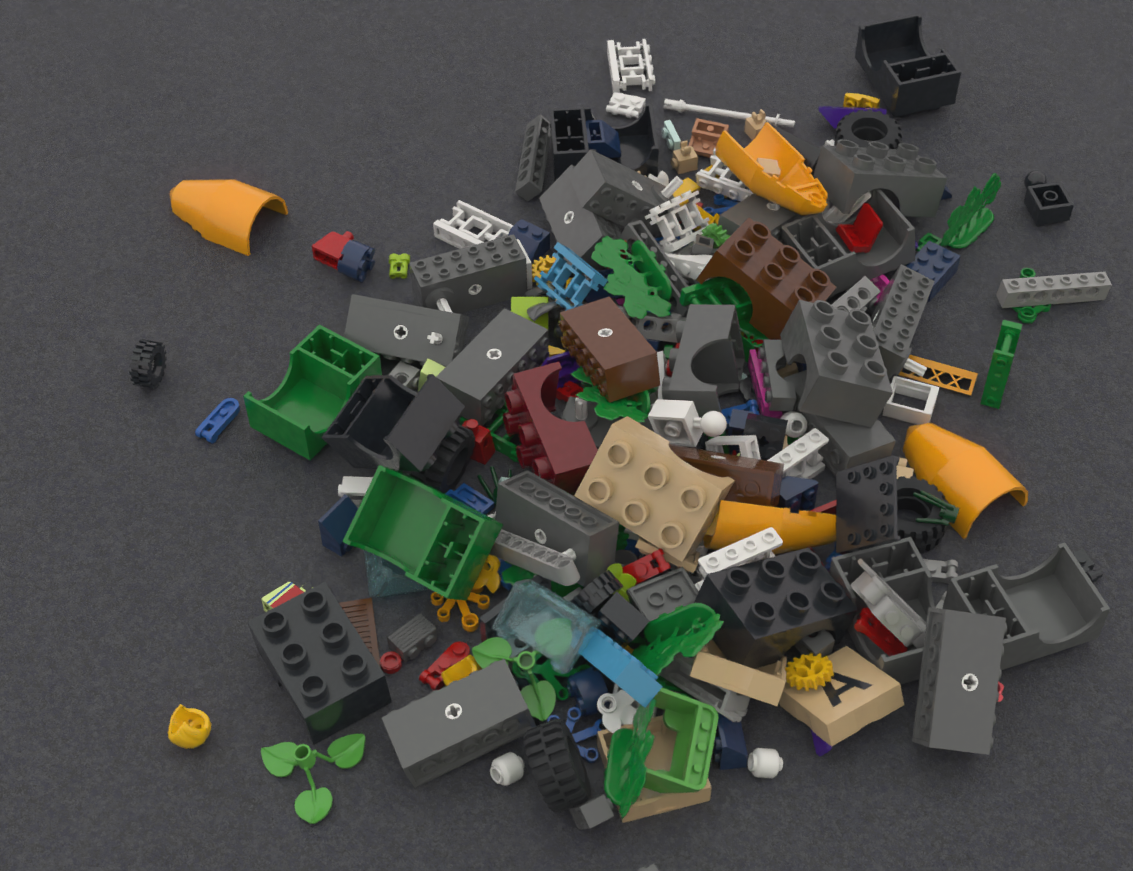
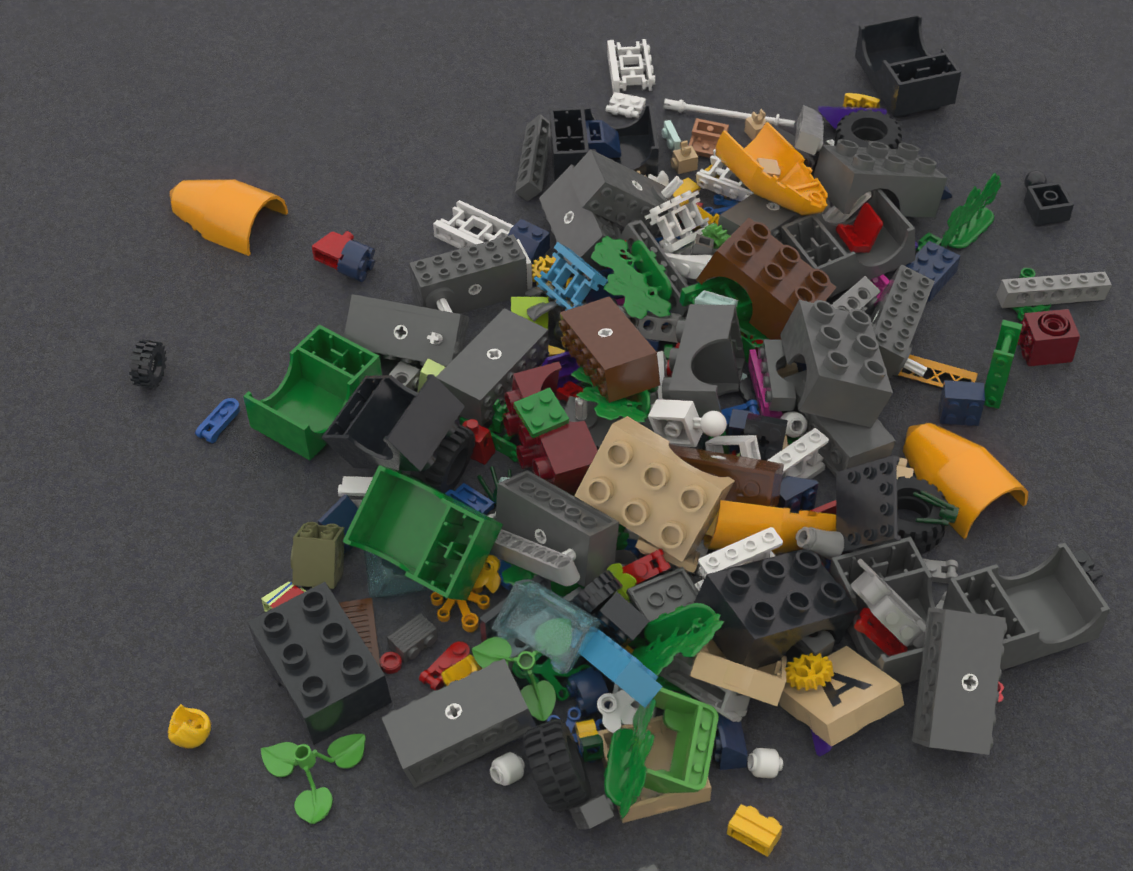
(318, 555): none -> olive brick
(399, 261): lime piece -> none
(498, 416): none -> green plate
(541, 412): none -> green plate
(589, 738): none -> leg
(710, 298): none -> light aqua plate
(754, 829): none -> yellow brick
(809, 131): none -> light grey brick
(822, 542): none -> light grey plant
(912, 389): white window -> none
(961, 403): none -> dark blue brick
(1048, 337): none -> dark red brick

